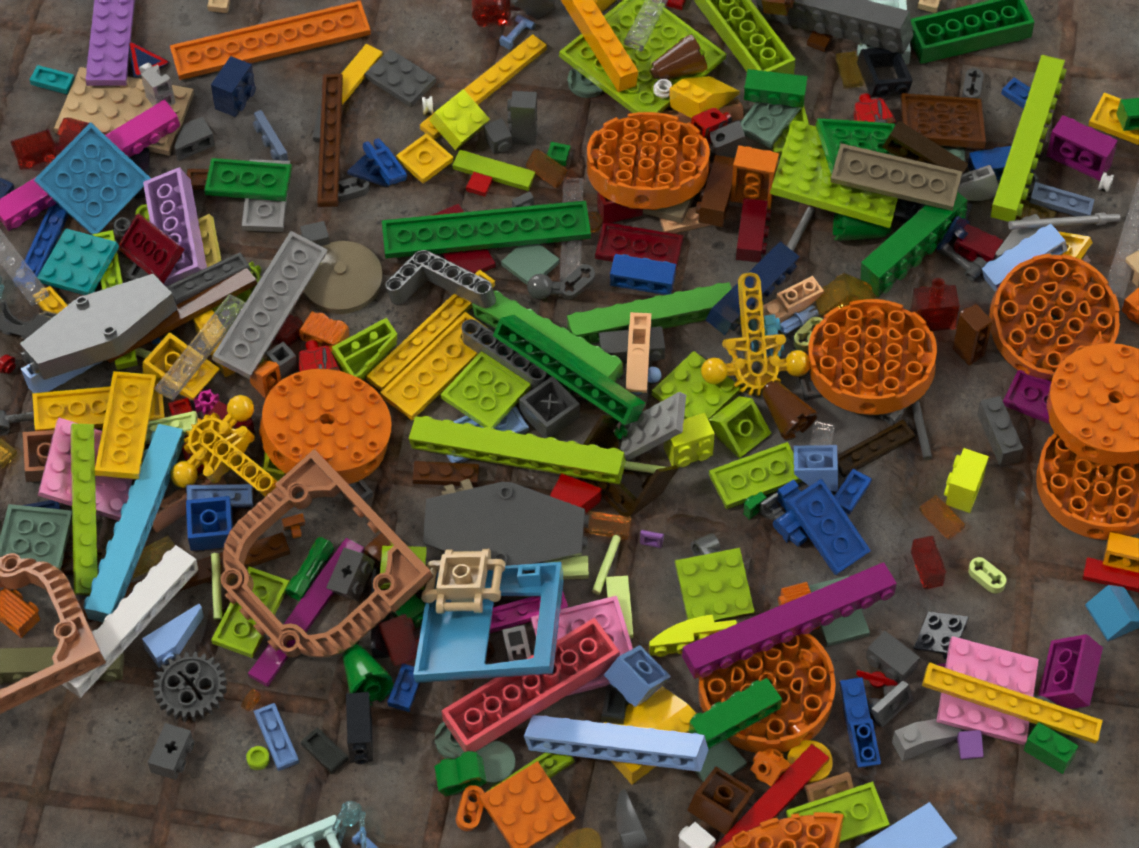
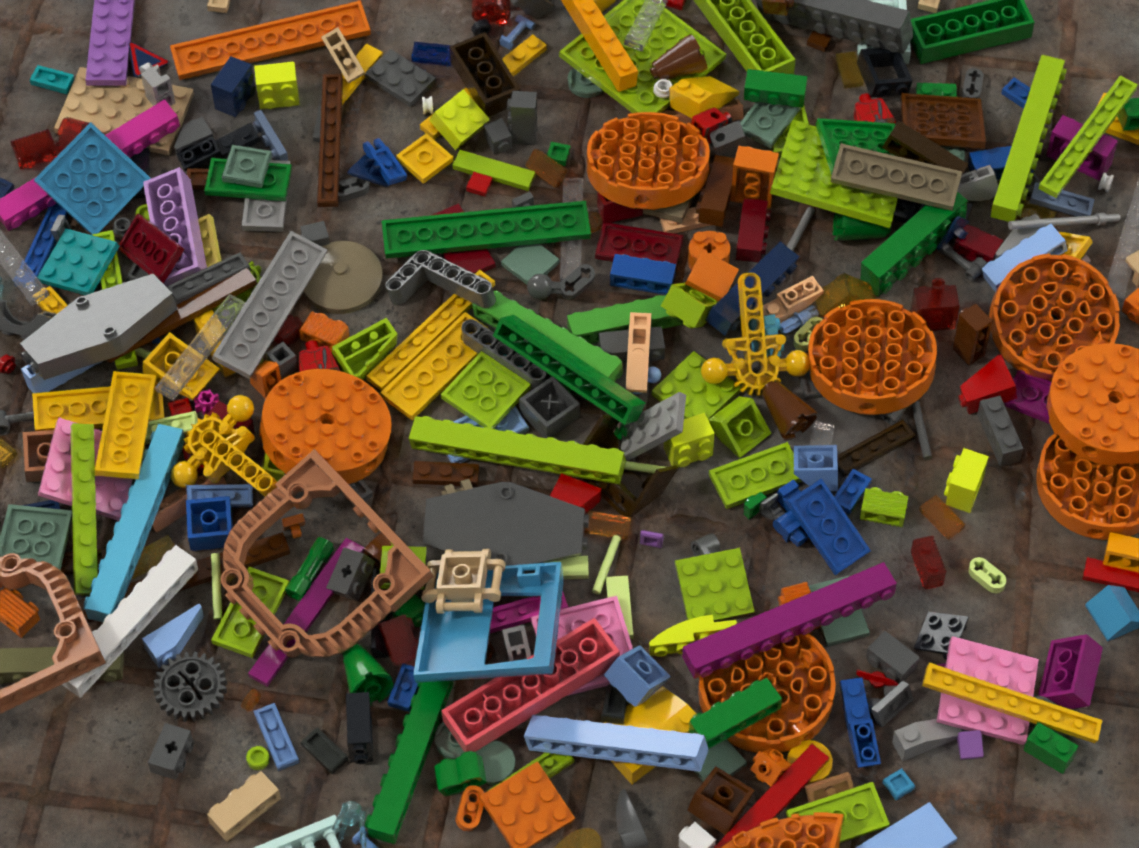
(59, 226): none -> dark grey tile
(200, 154): none -> black slope
(243, 806): none -> tan brick
(246, 166): none -> sand green tile
(276, 85): none -> neon yellow brick
(343, 55): none -> tan slope
(407, 761): none -> green brick
(431, 53): none -> clear blue plate
(480, 27): none -> black tile
(483, 73): none -> dark brown brick
(688, 305): none -> lime slope
(711, 242): none -> orange brick
(711, 276): none -> orange tile
(884, 507): none -> lime brick
(898, 784): none -> dark azure tile
(938, 89): none -> green plate
(987, 383): none -> red slope
(1088, 137): none -> lime plate

